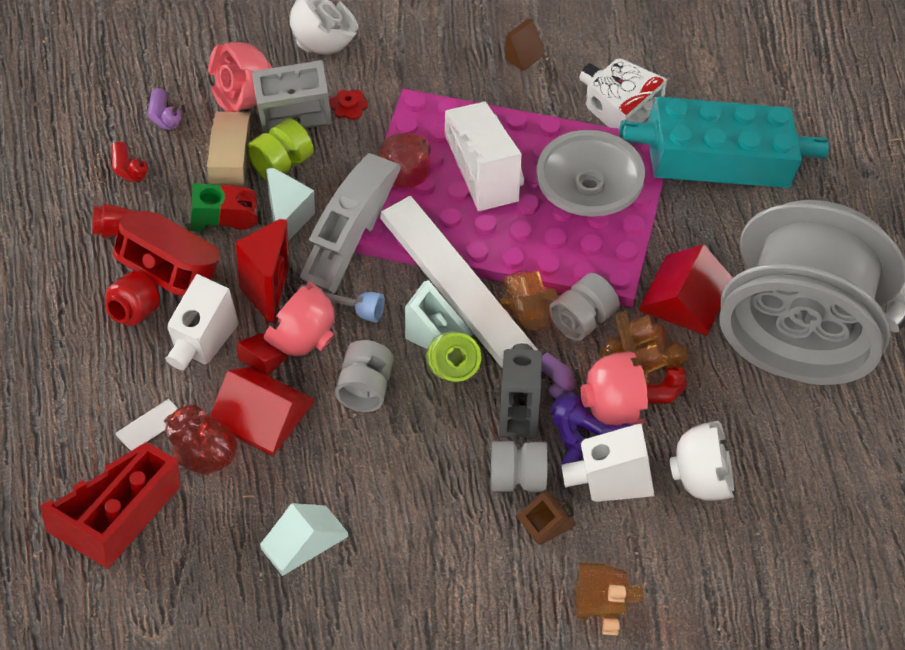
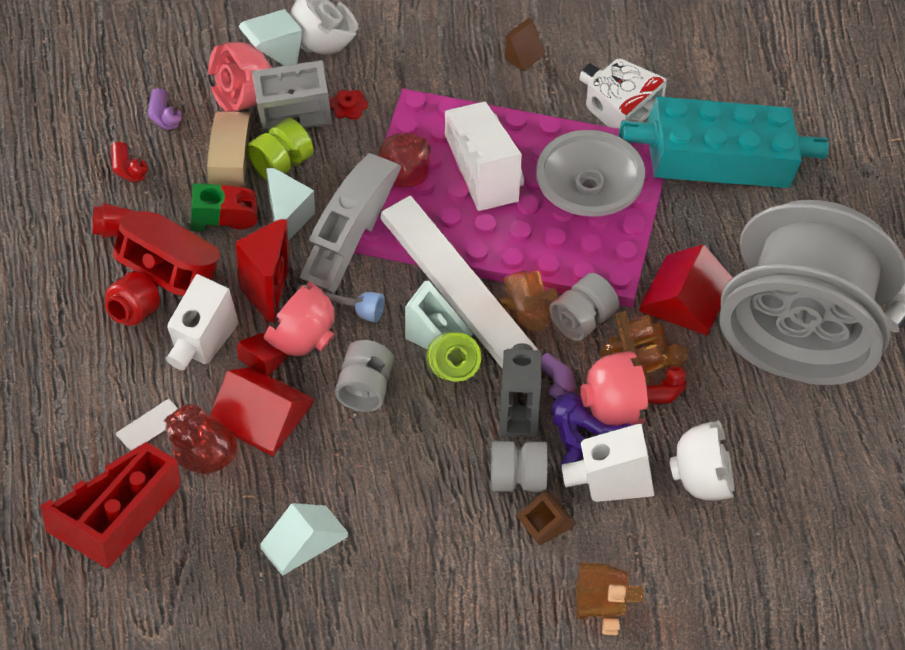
(275, 36): none -> light aqua slope

